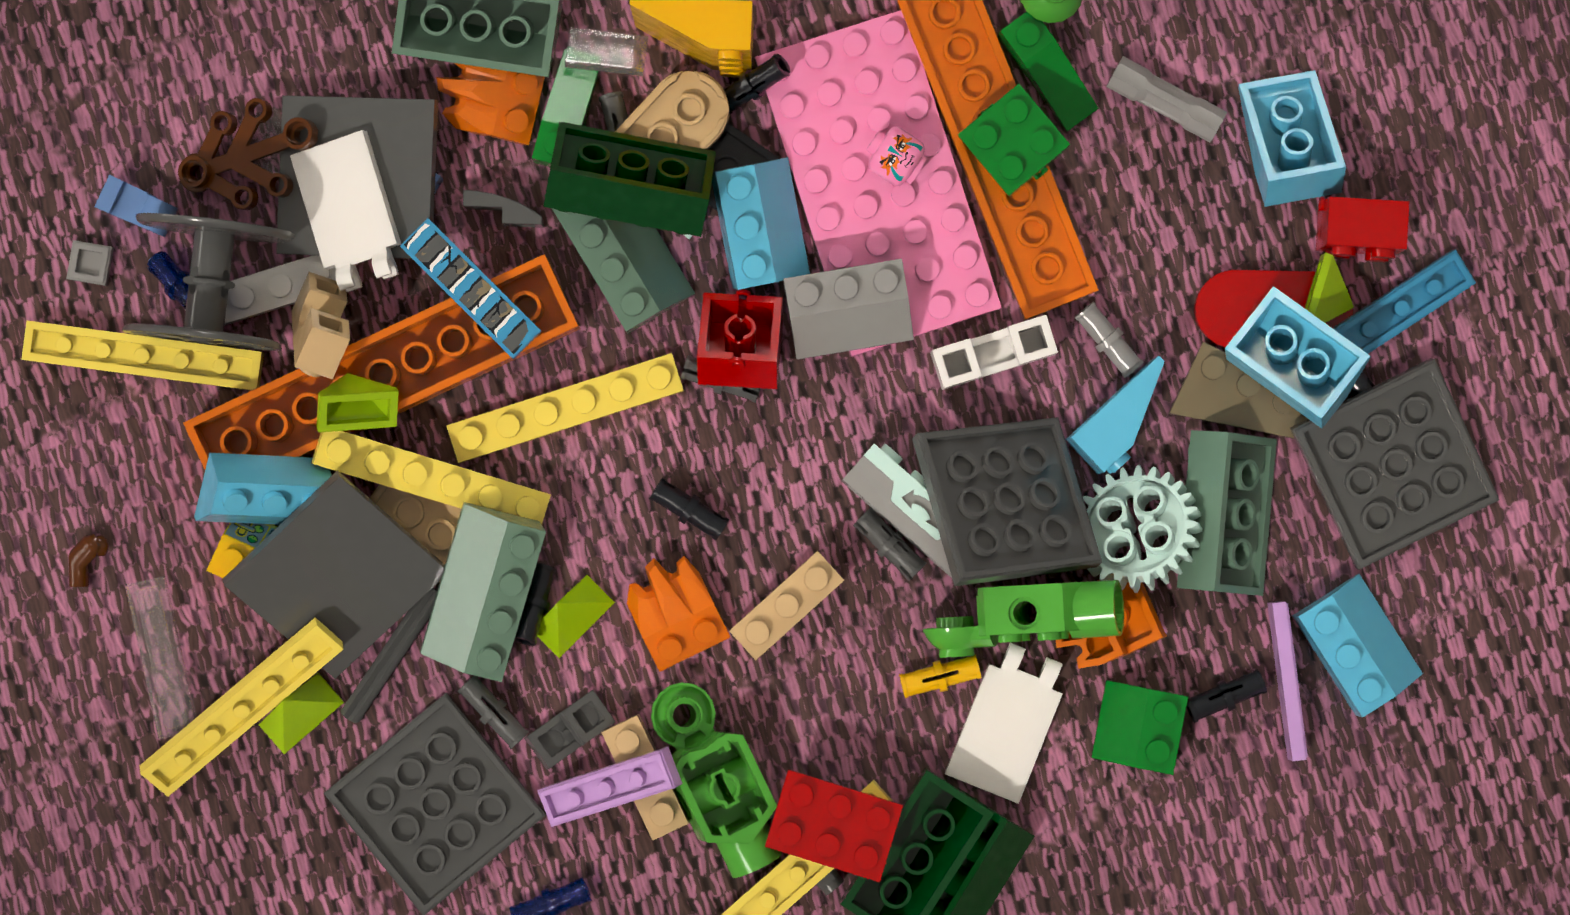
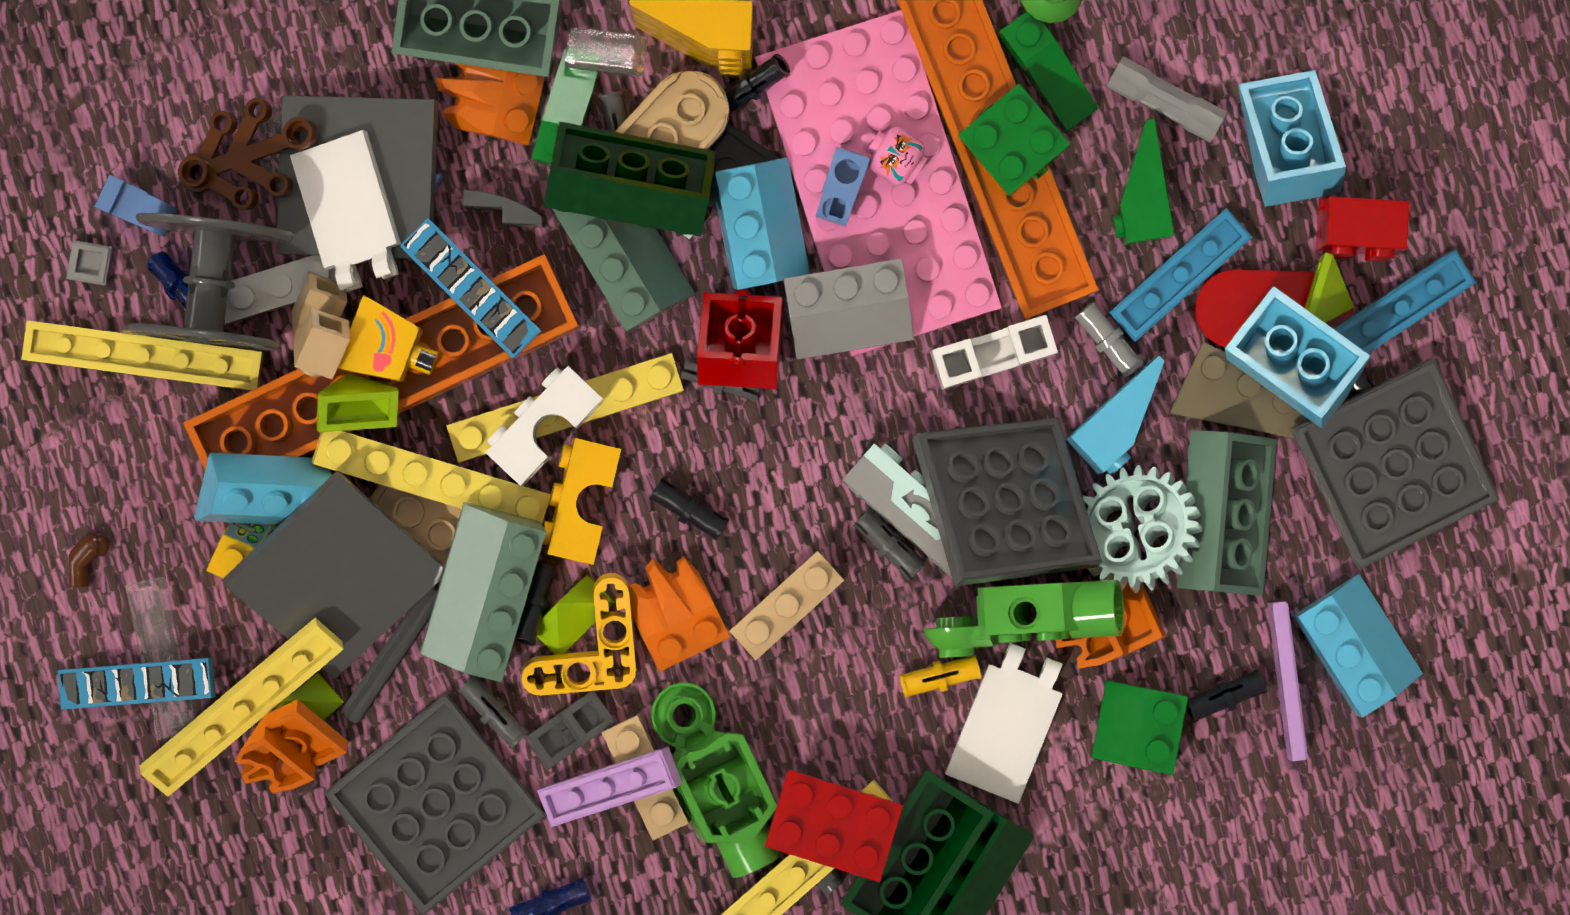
(136, 683): none -> tile
(289, 748): none -> orange plate
(385, 345): none -> yellow torso
(517, 447): none -> white arch
(583, 465): none -> yellow arch
(596, 661): none -> yellow beam
(842, 186): none -> medium blue leg
(1144, 200): none -> green slope
(1180, 275): none -> dark azure tile

